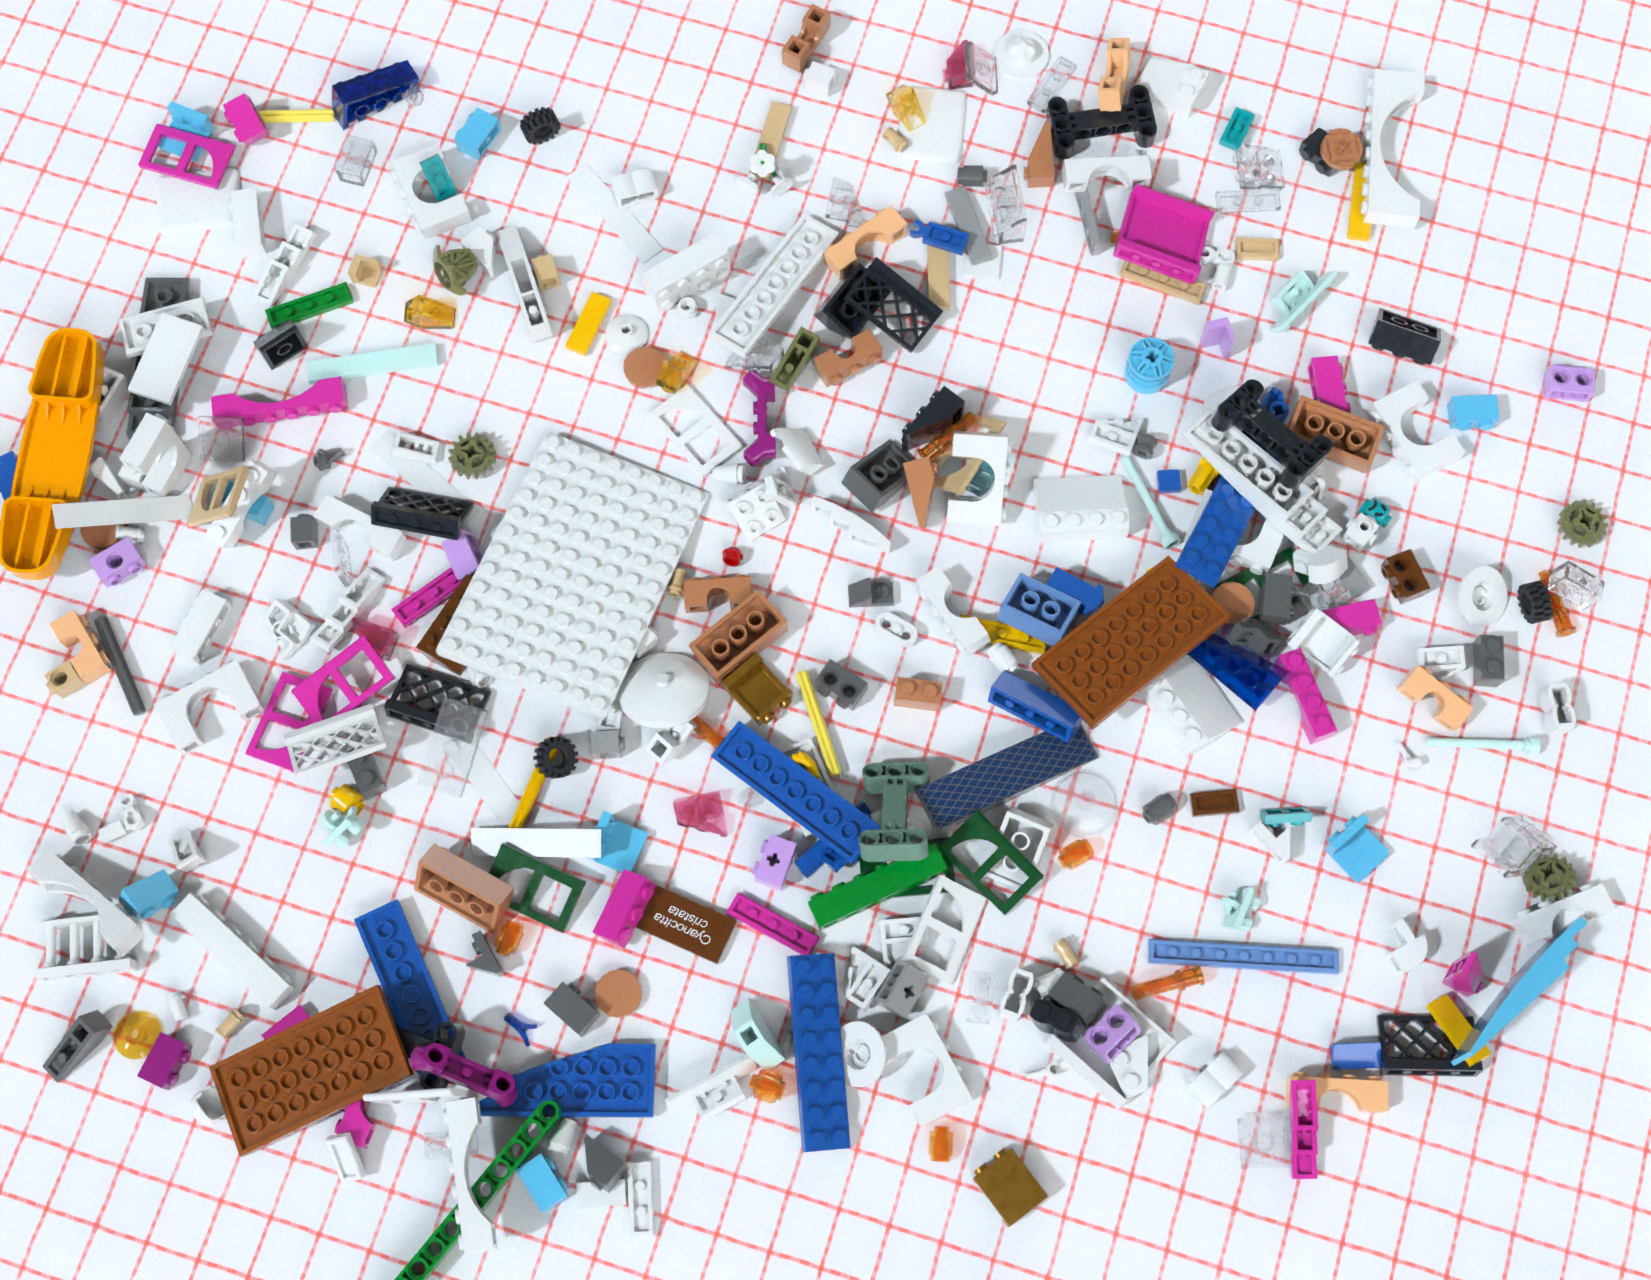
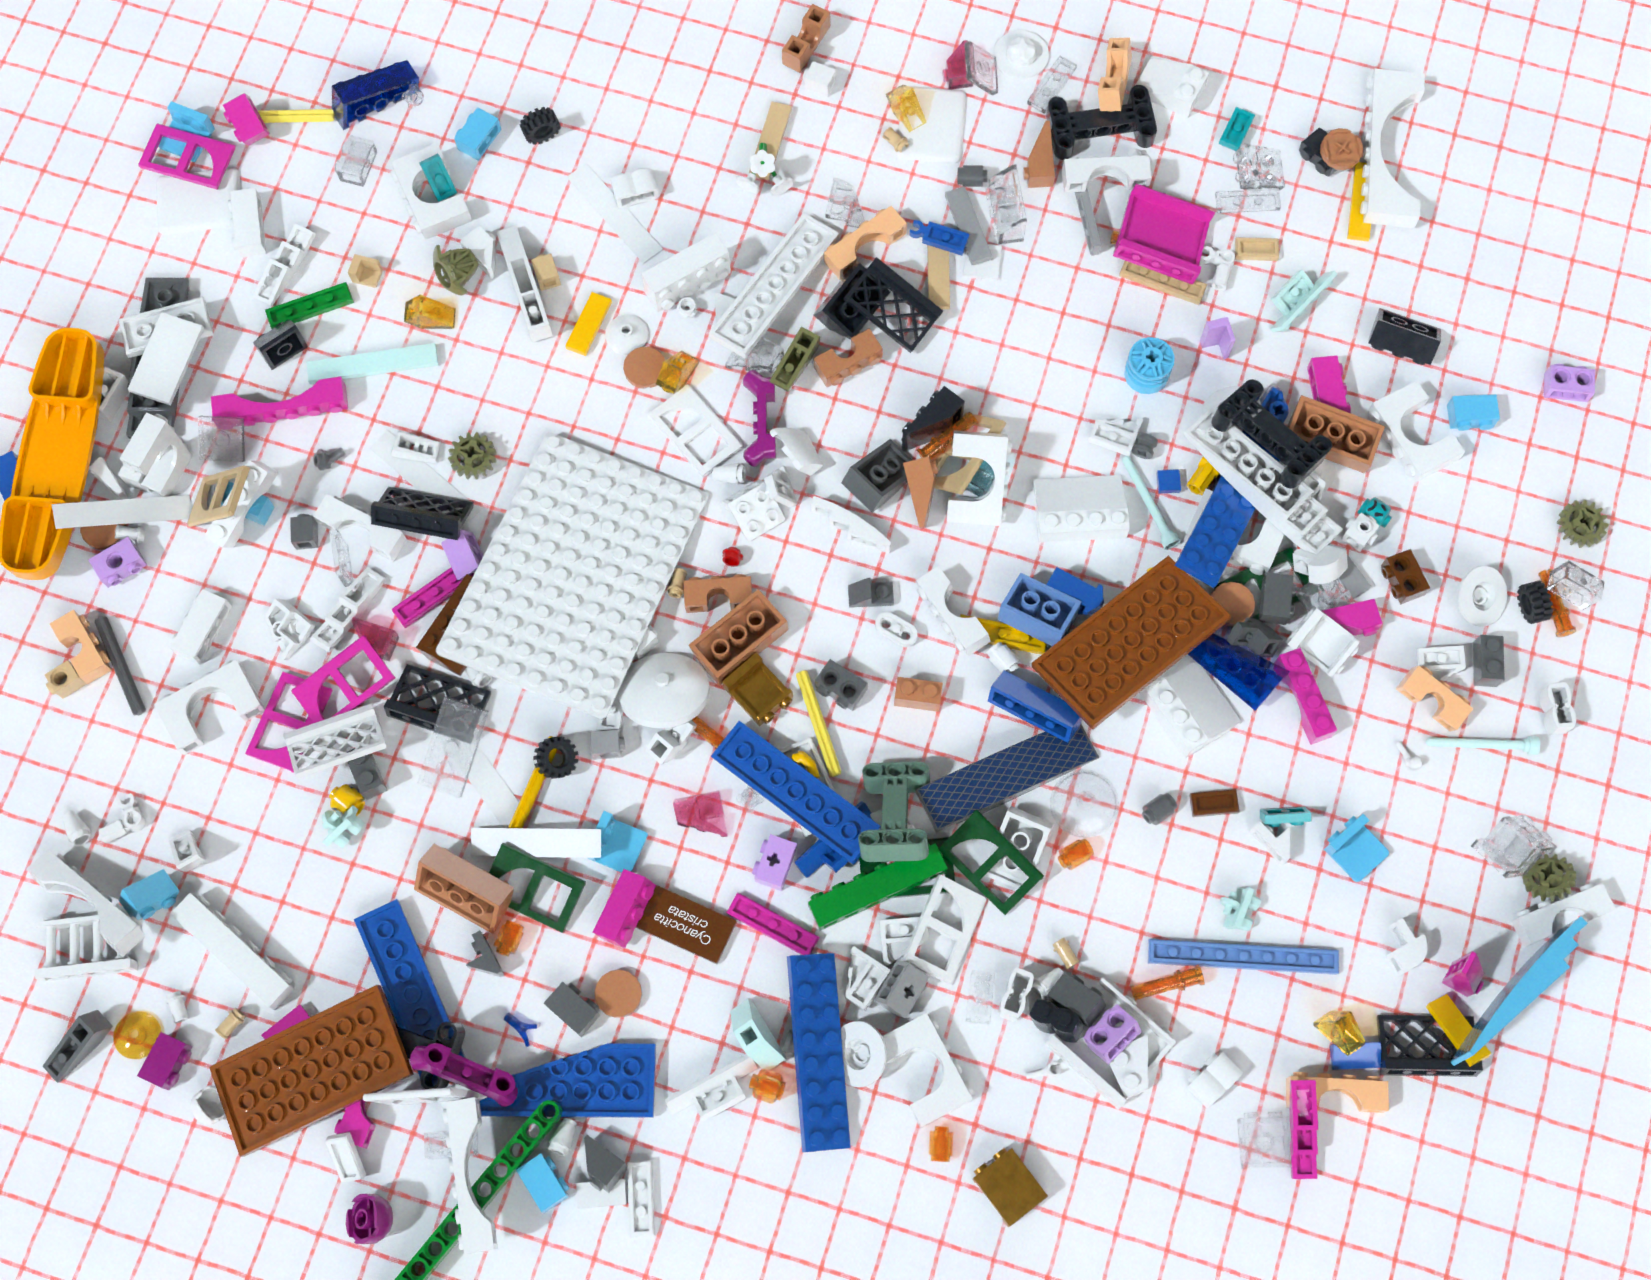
(369, 1219): none -> magenta cylinder
(1341, 1030): none -> clear yellow slope

